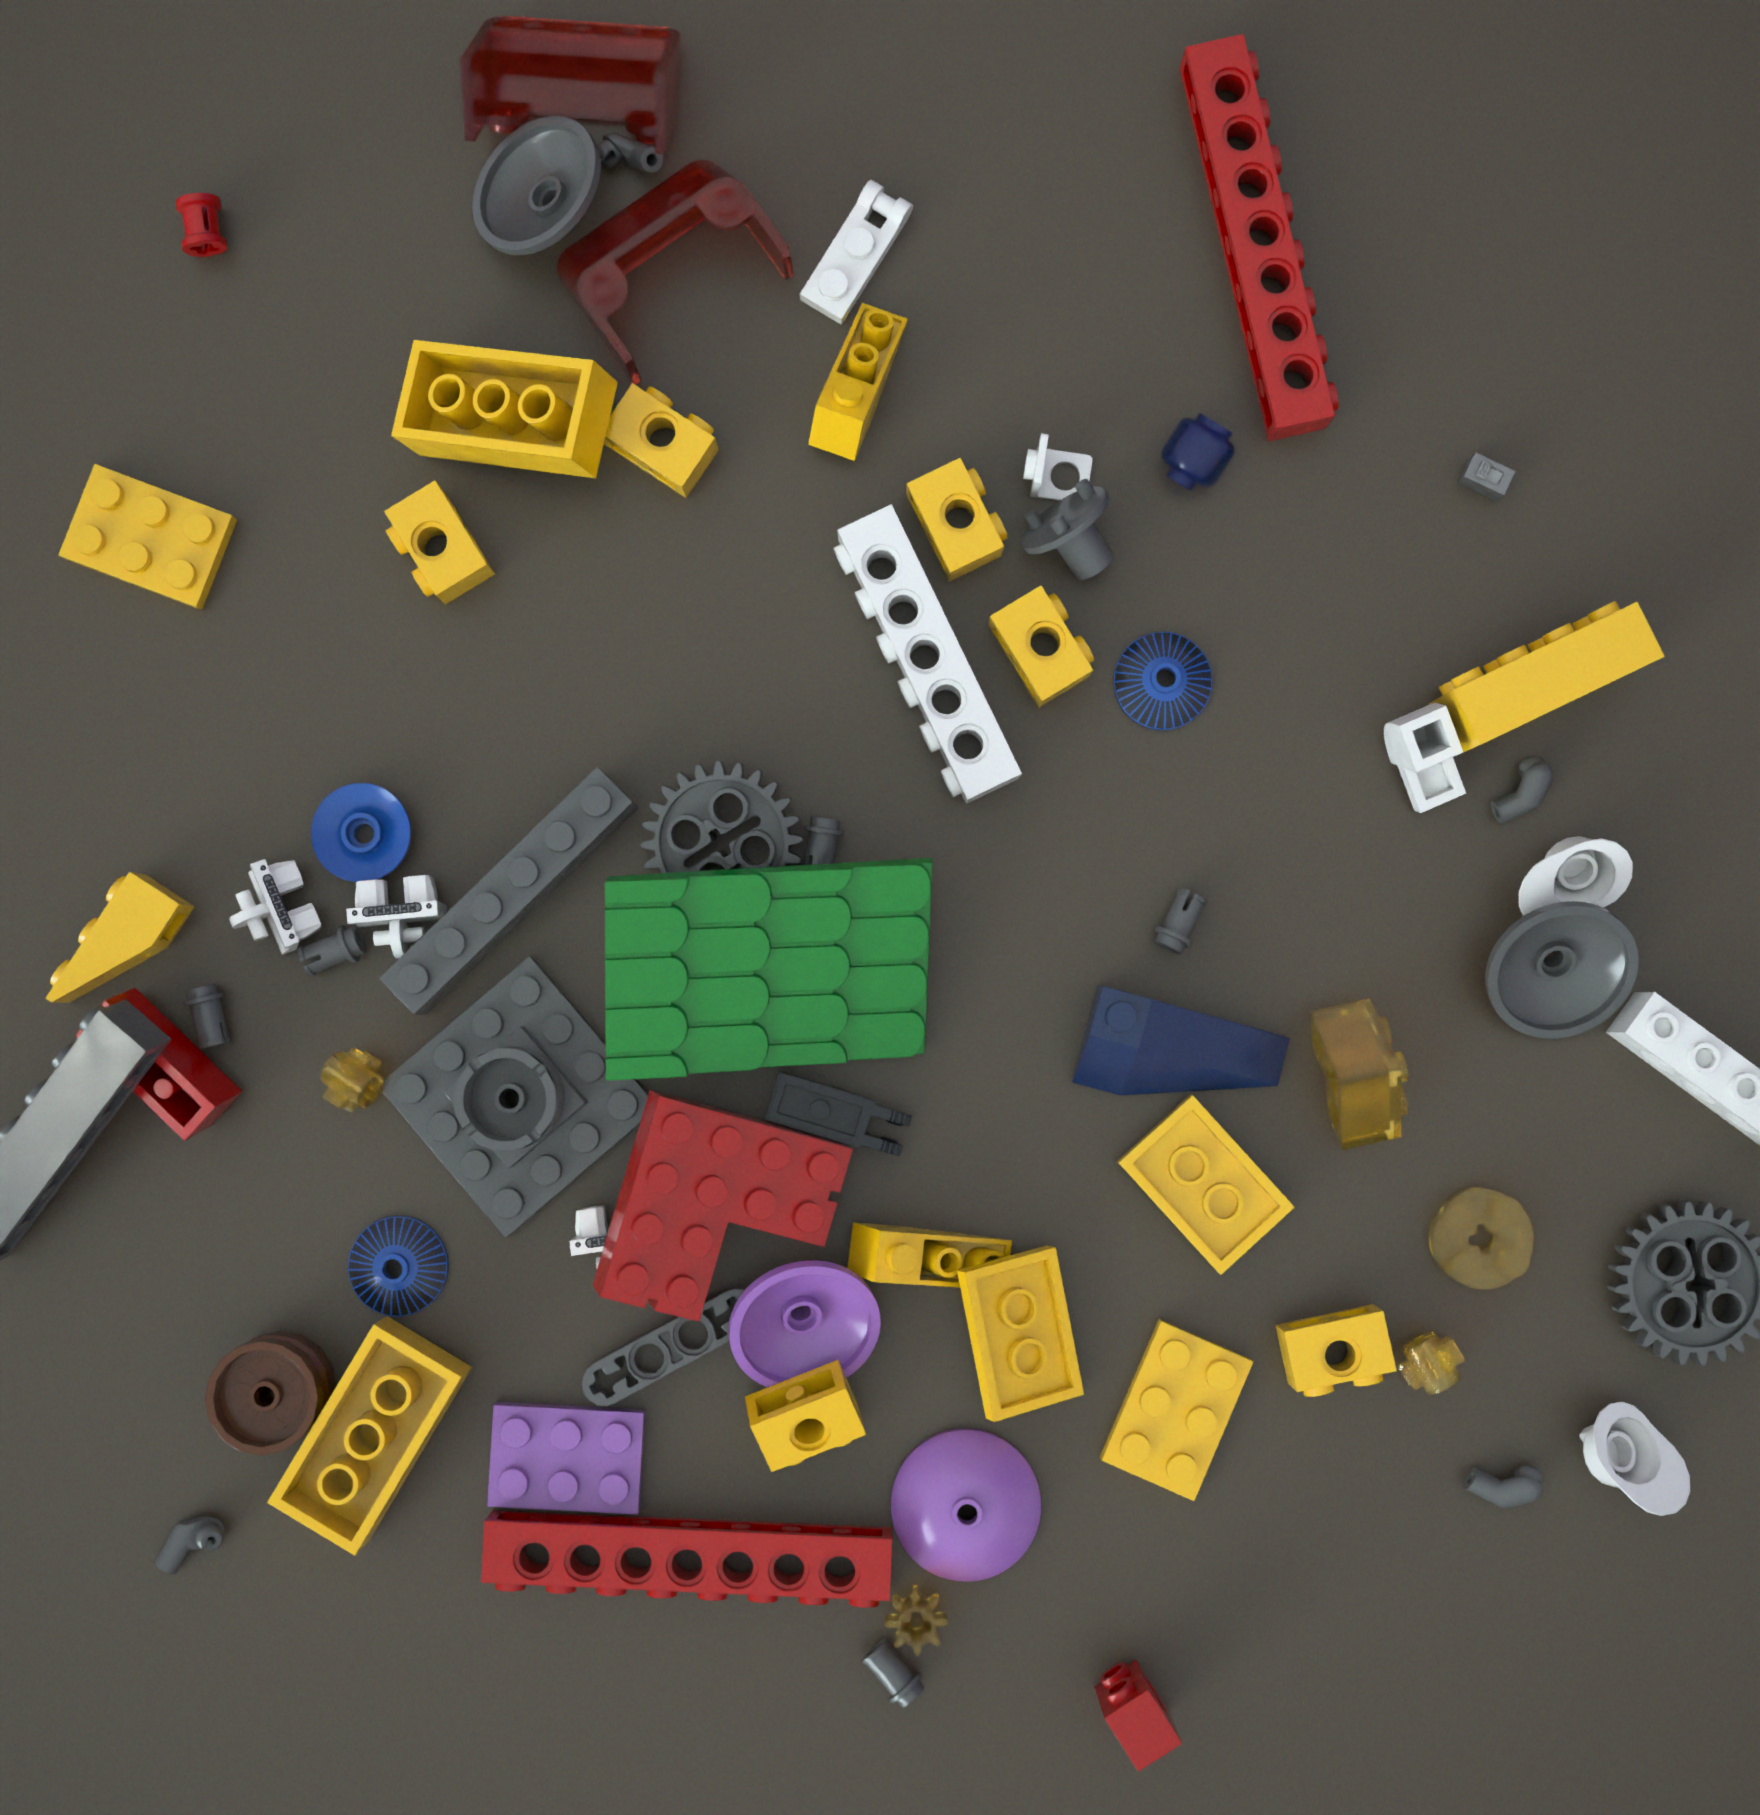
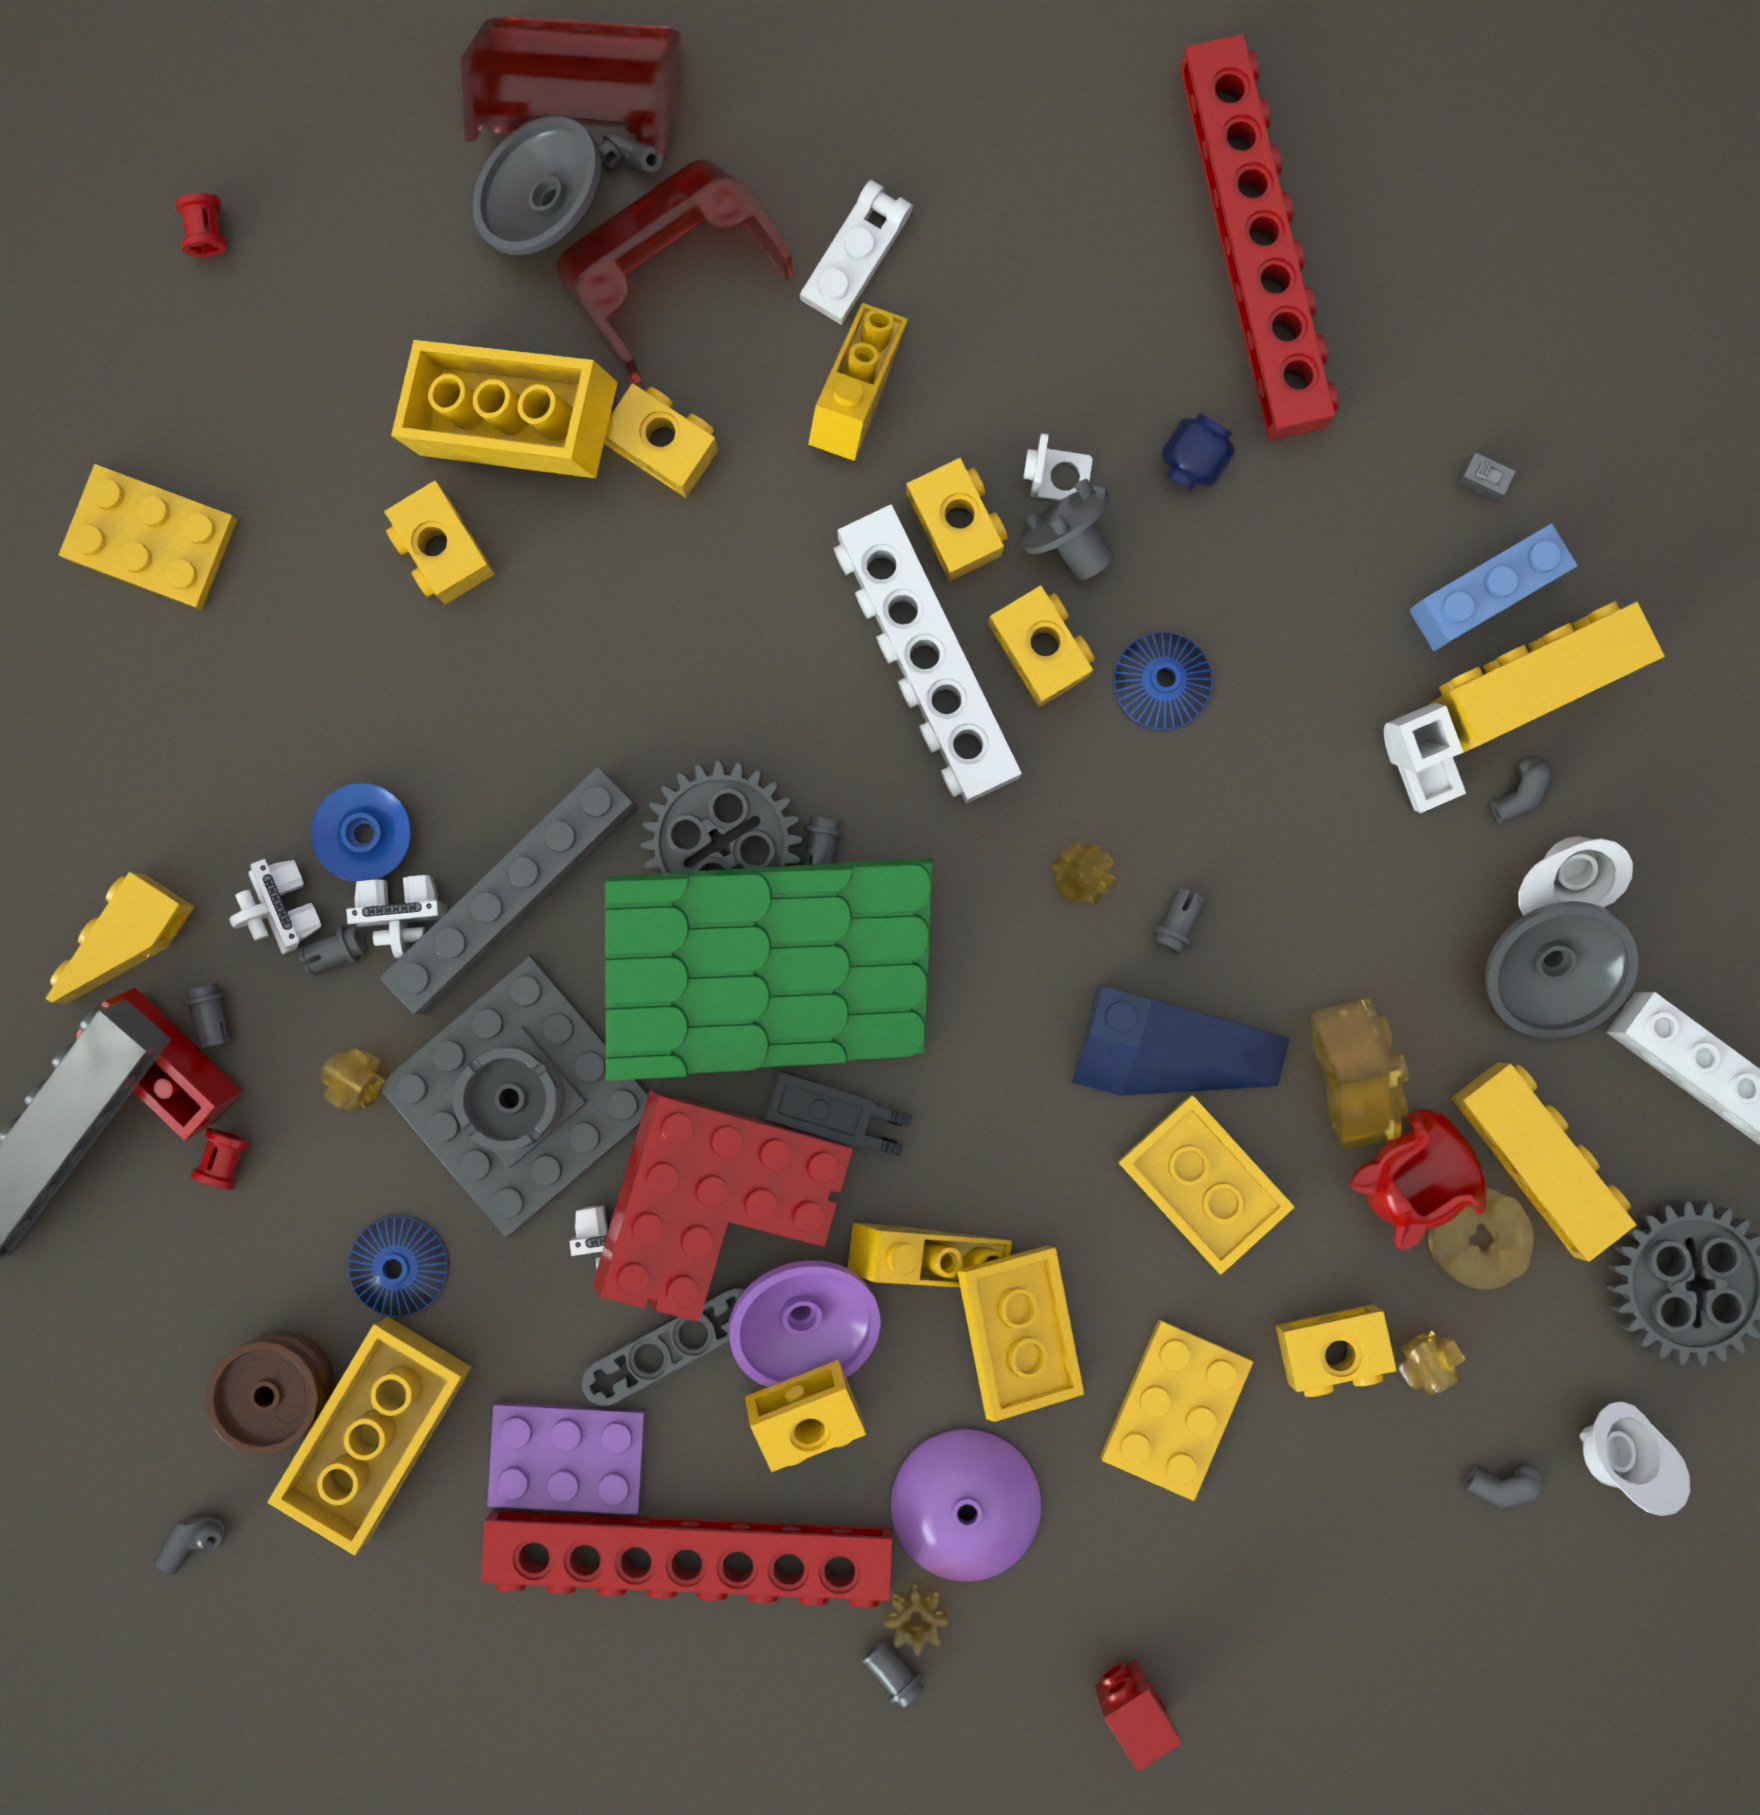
(220, 1159): none -> red bush
(1084, 873): none -> clear yellow gear
(1422, 1178): none -> red hair
(1492, 587): none -> medium blue brick
(1544, 1160): none -> yellow brick

